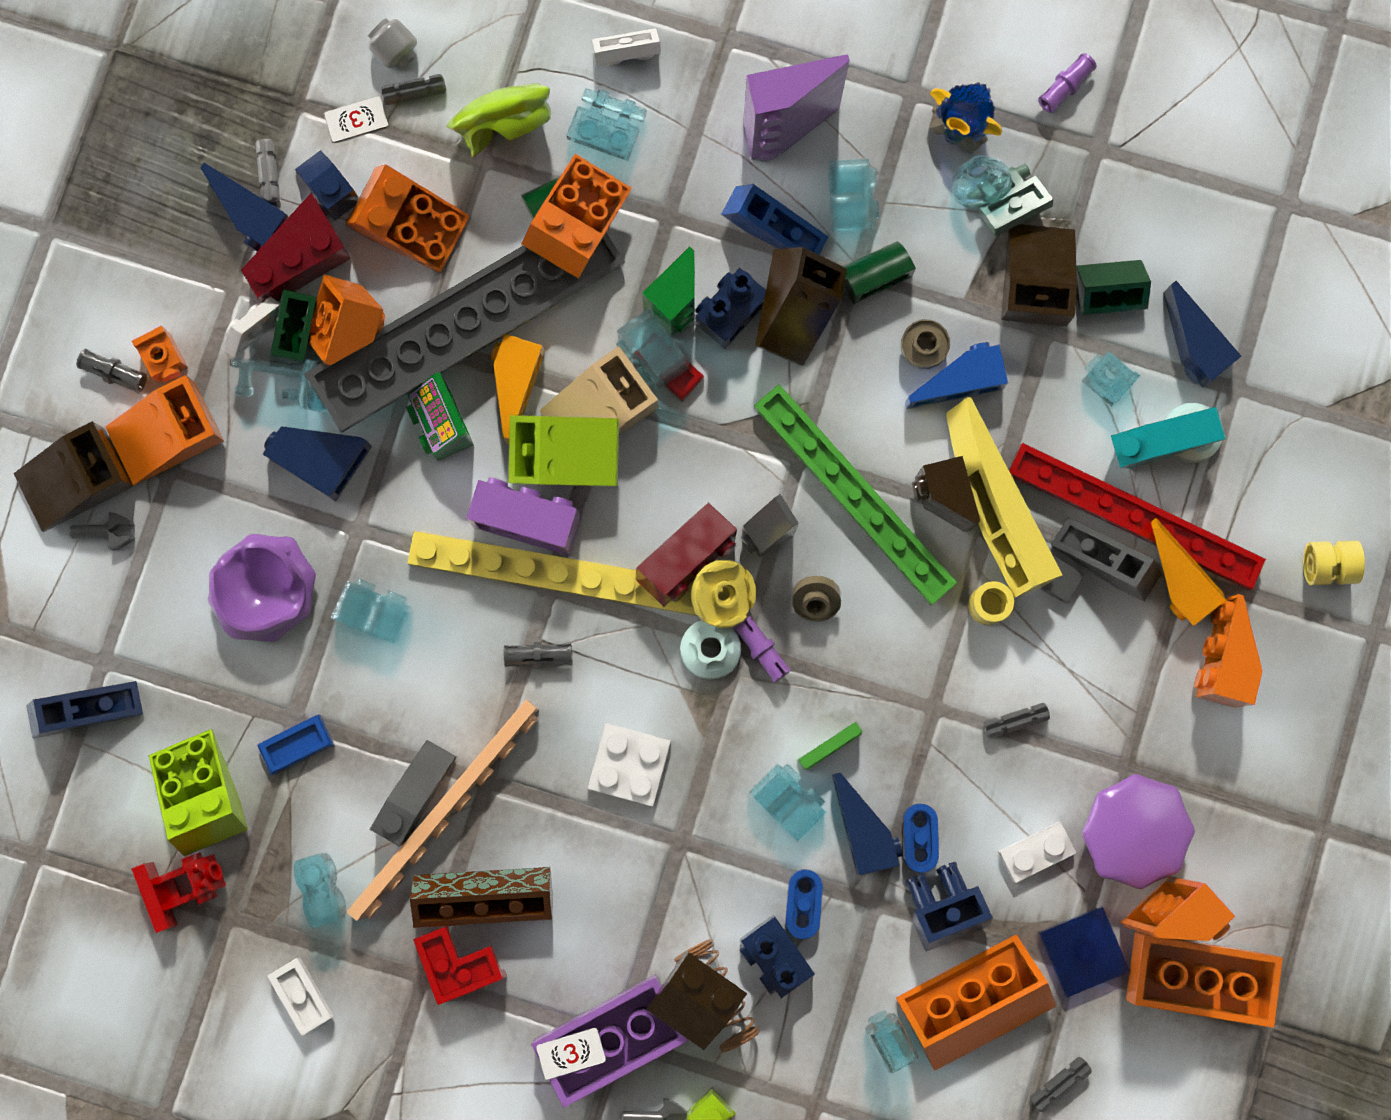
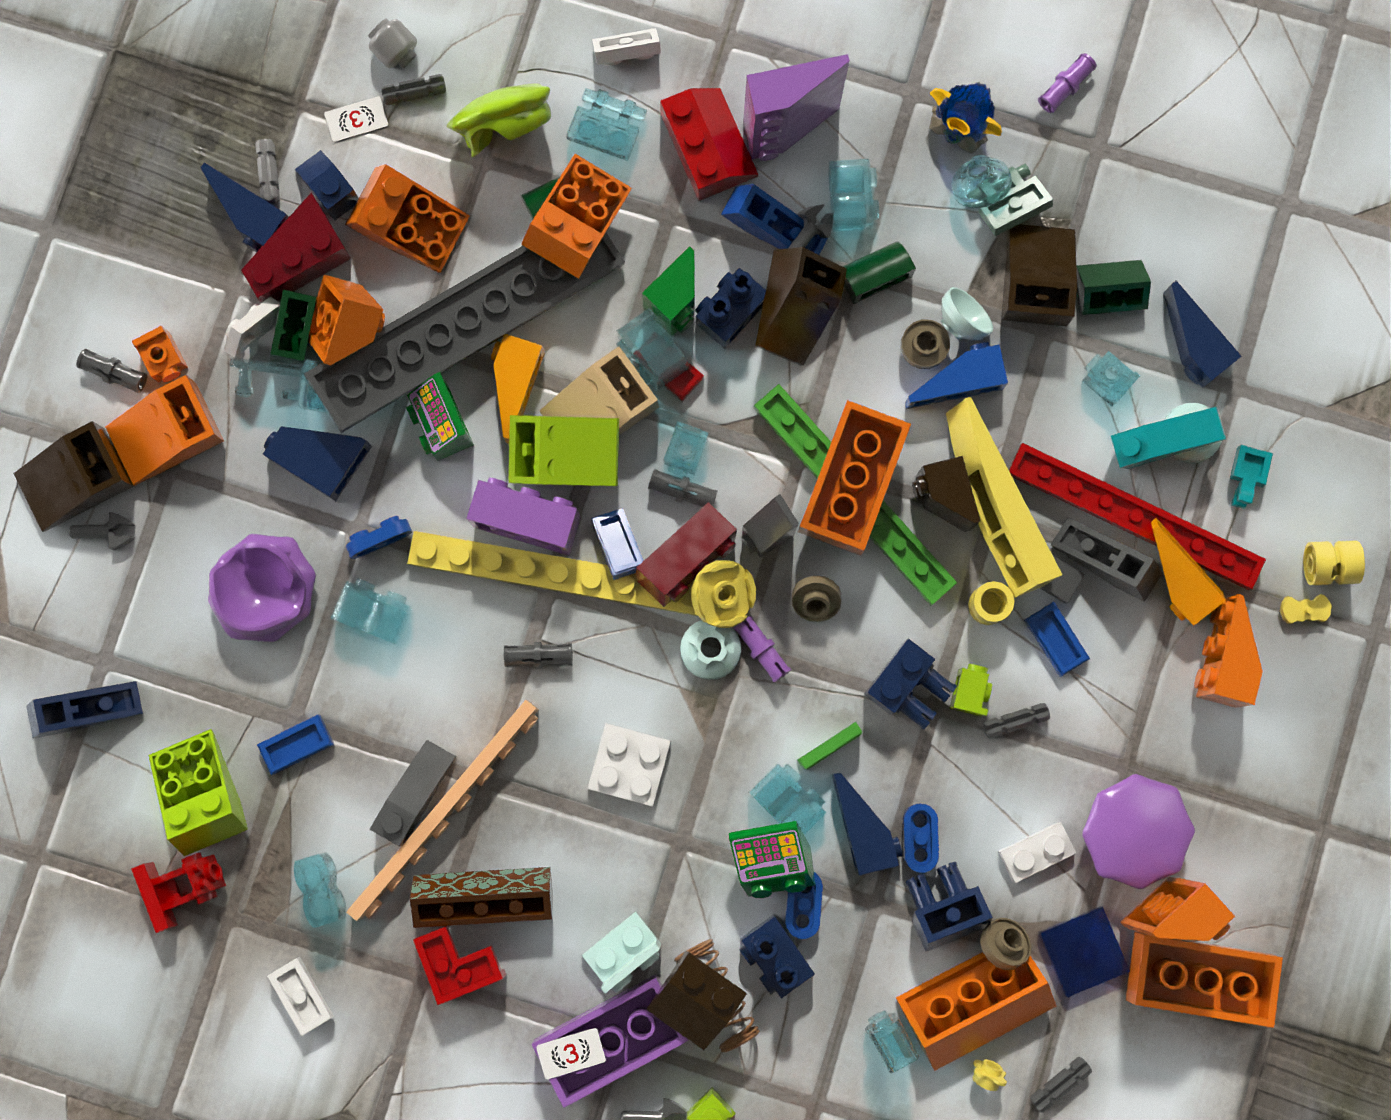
(391, 531): none -> blue plate
(617, 543): none -> tile
(623, 951): none -> light aqua bracket
(660, 482): none -> dark grey pin
(689, 436): none -> clear light blue brick
(707, 140): none -> red slope
(772, 859): none -> green slope
(823, 229): none -> dark grey bar
(854, 478): none -> orange brick
(901, 674): none -> dark blue brick
(964, 316): none -> light aqua piece
(971, 690): none -> lime brick
(988, 1074): none -> light yellow plate
(1005, 944): none -> dark tan plate
(1057, 639): none -> blue tile
(1251, 470): none -> teal plate
(1305, 609): none -> light yellow piece

